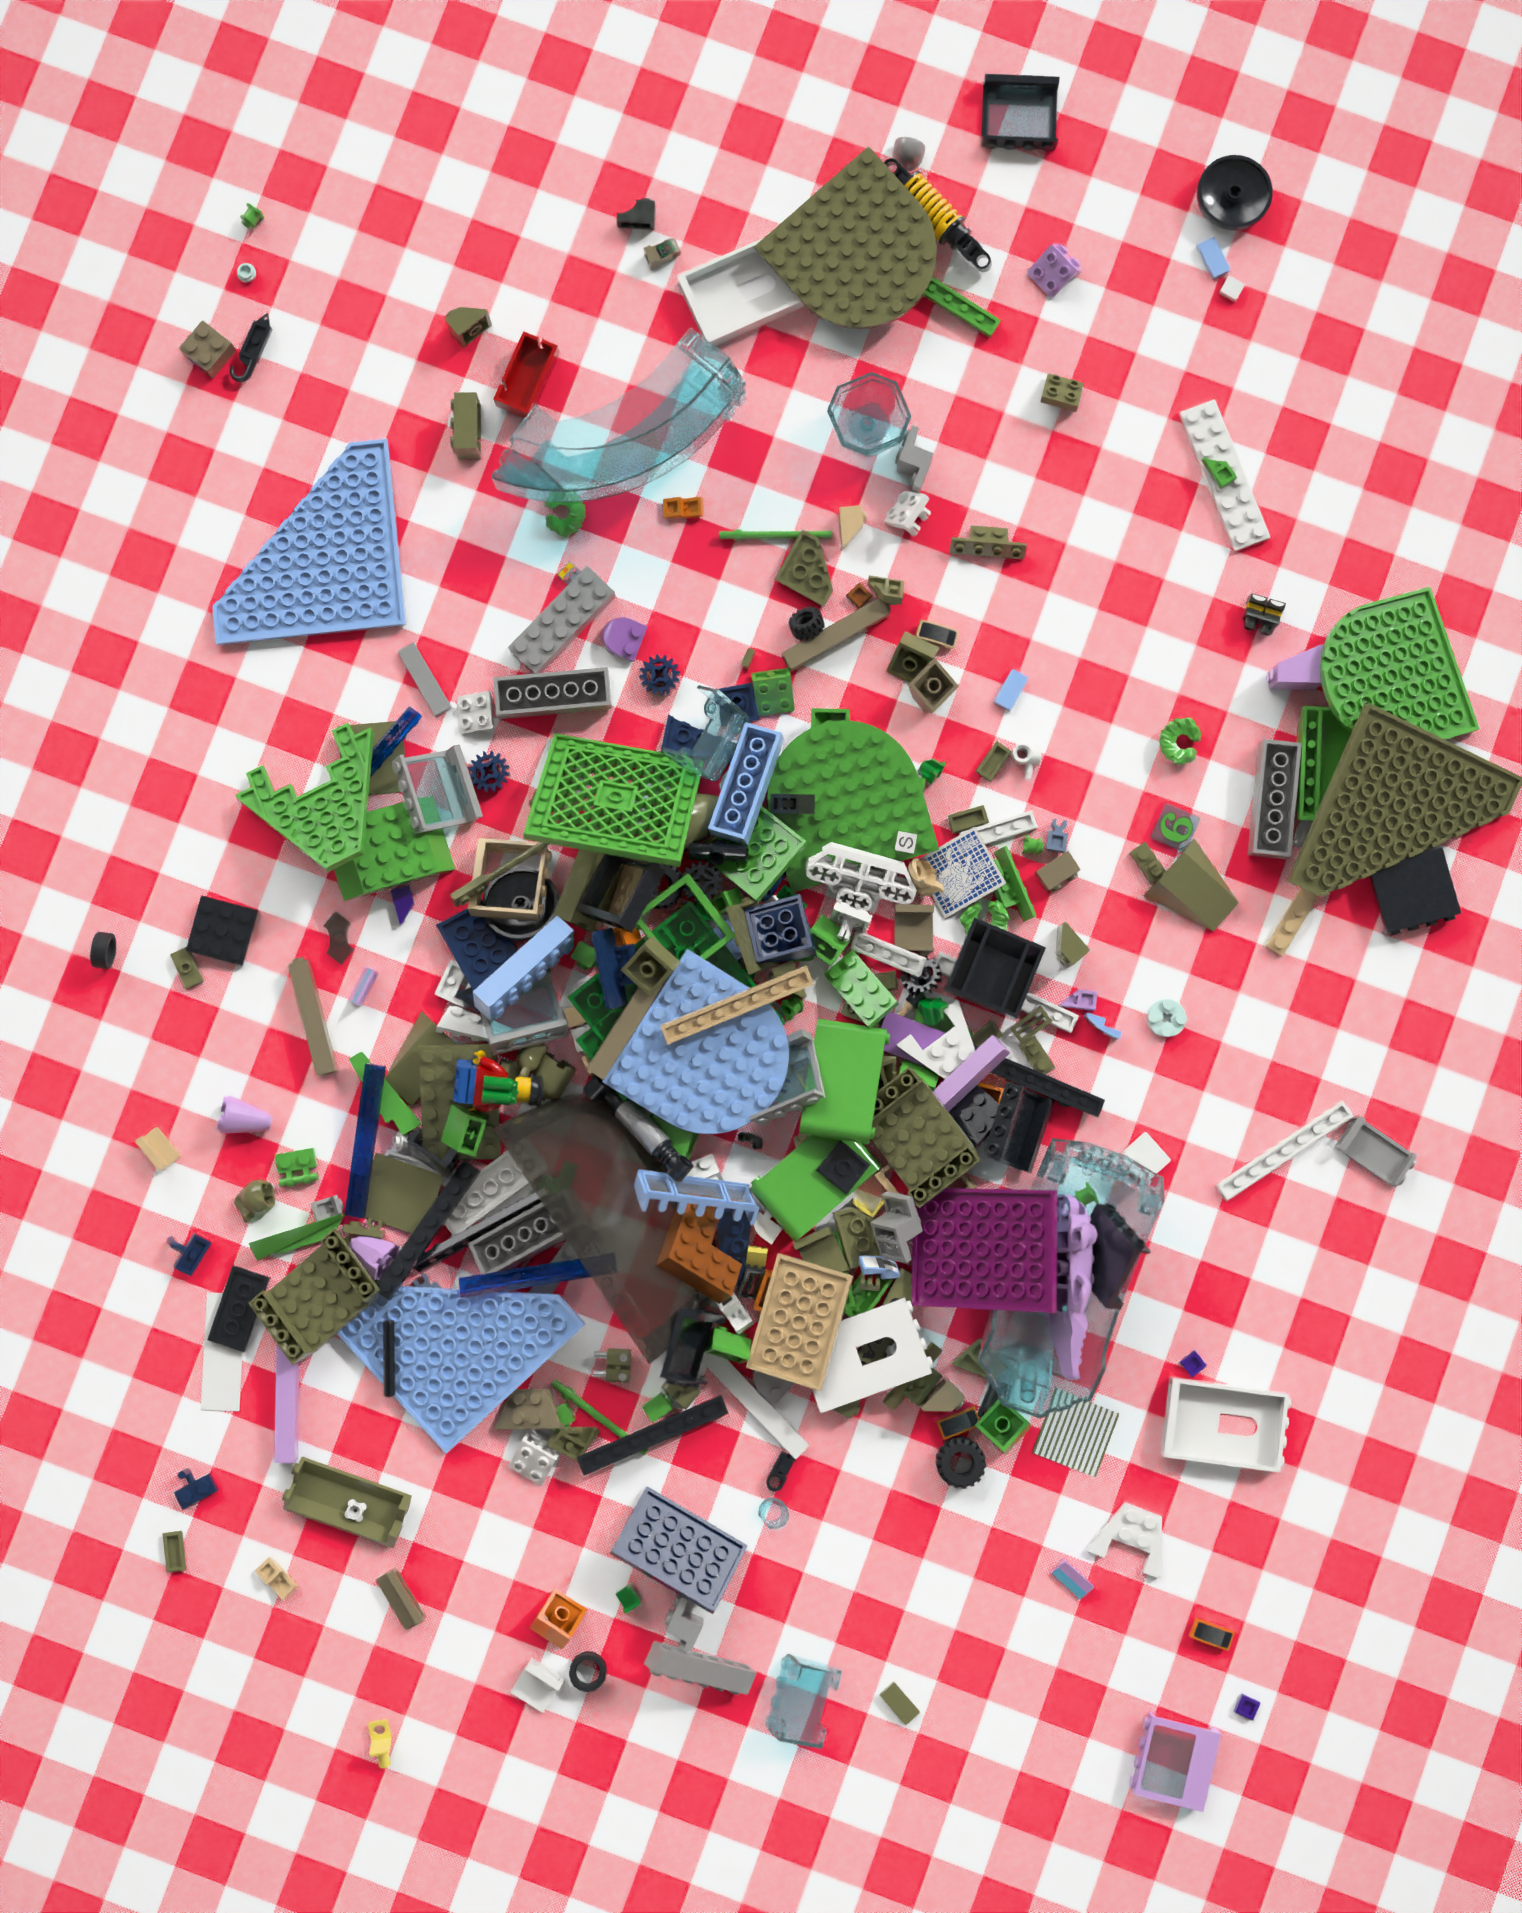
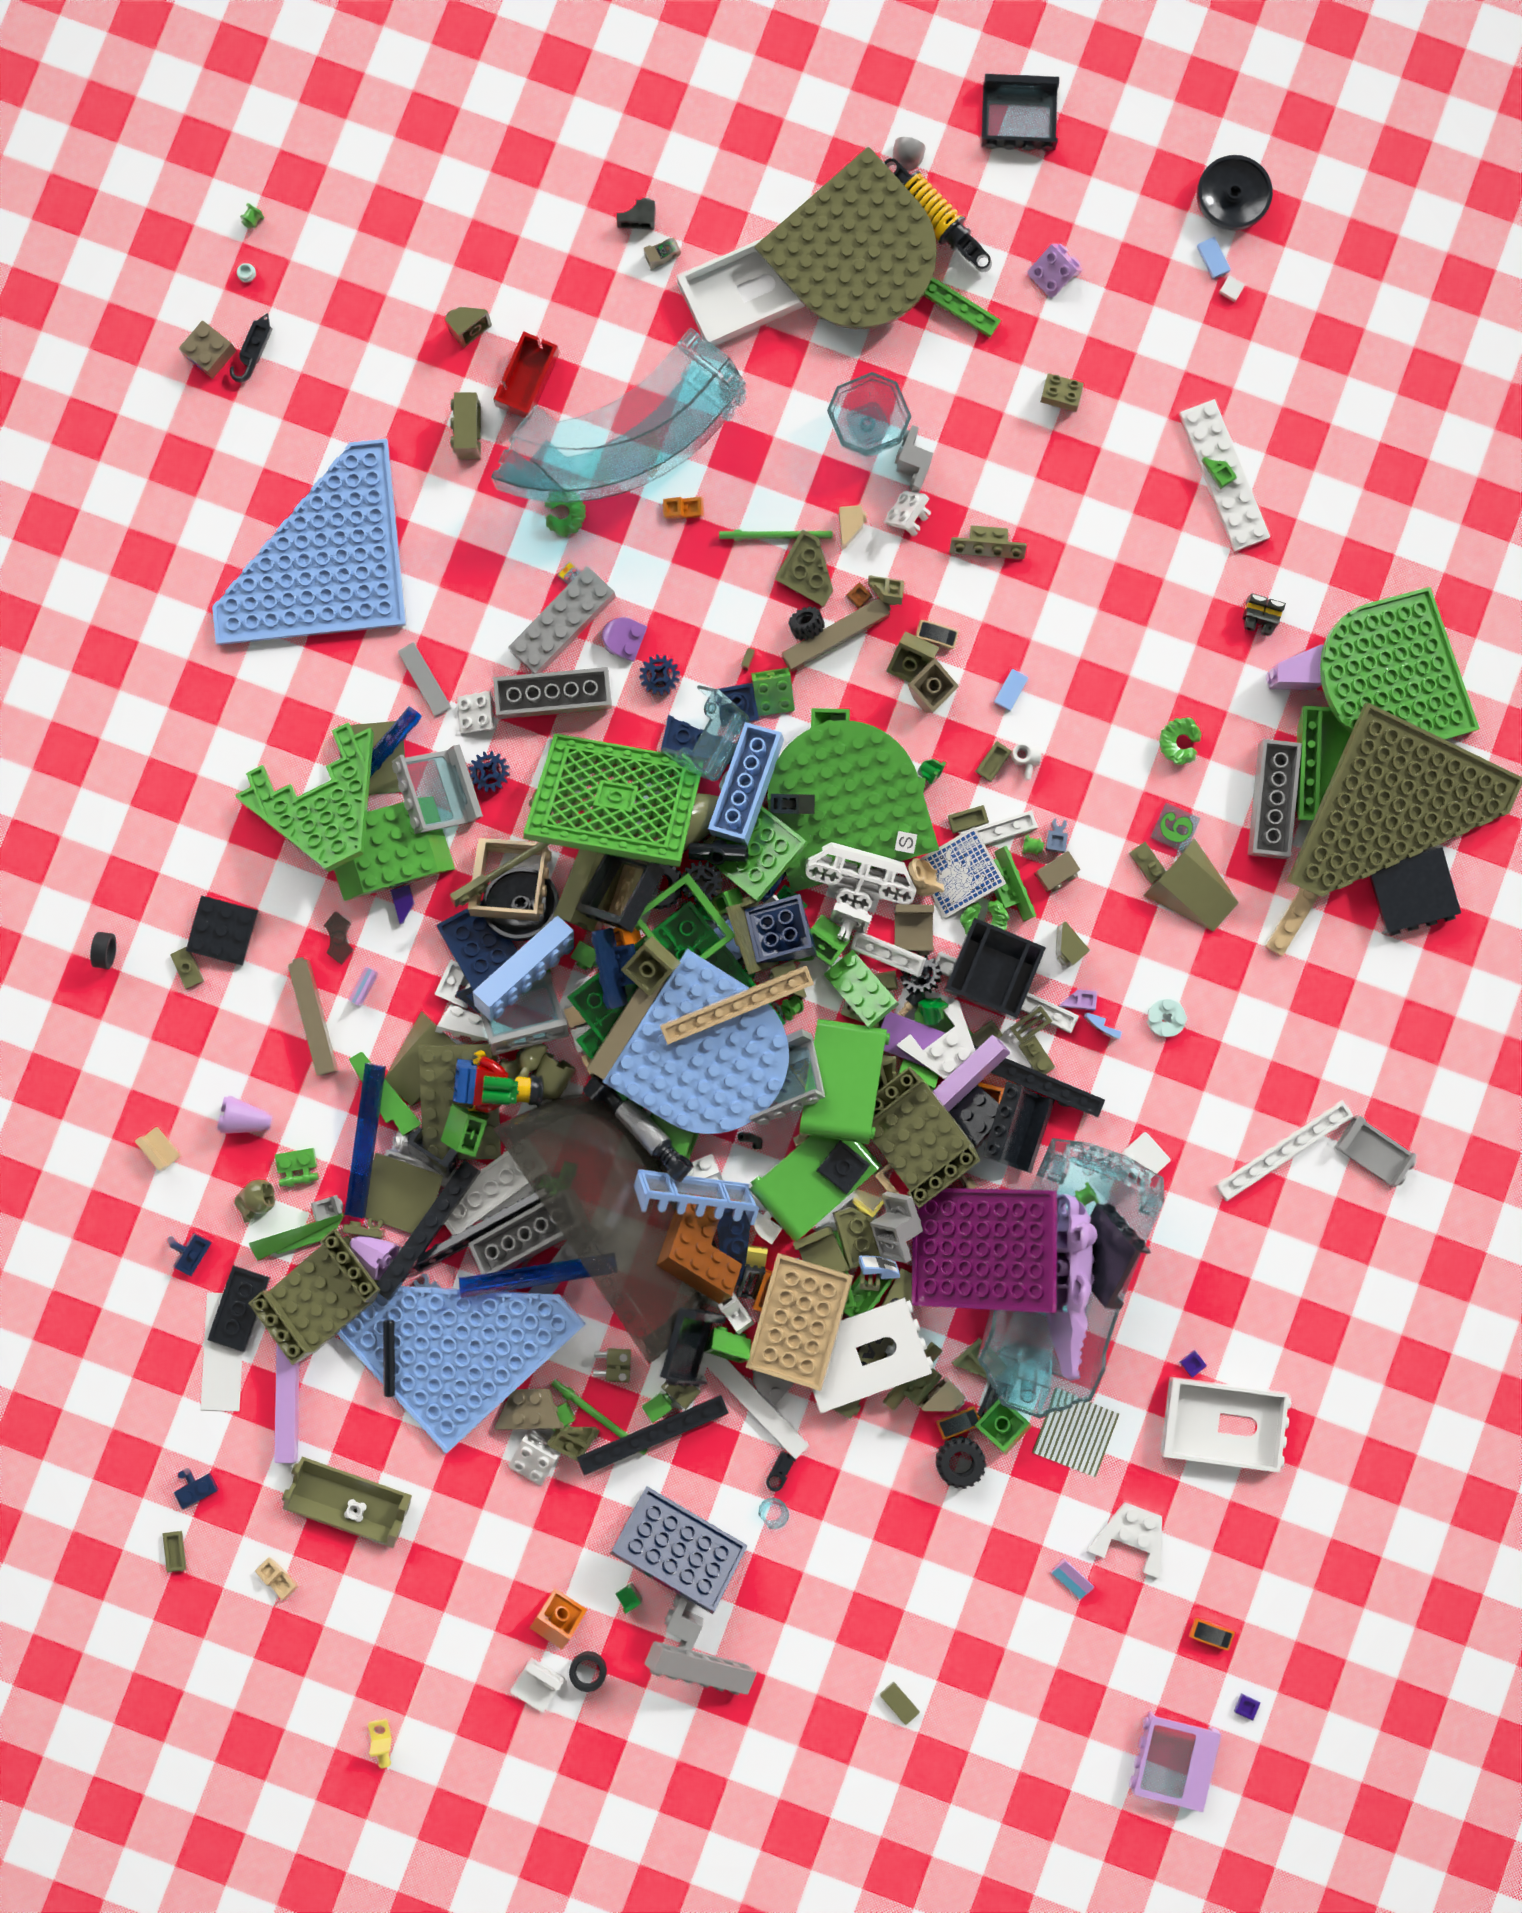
(401, 1598): dark tan panel -> none
(801, 1701): clear light blue windscreen -> none

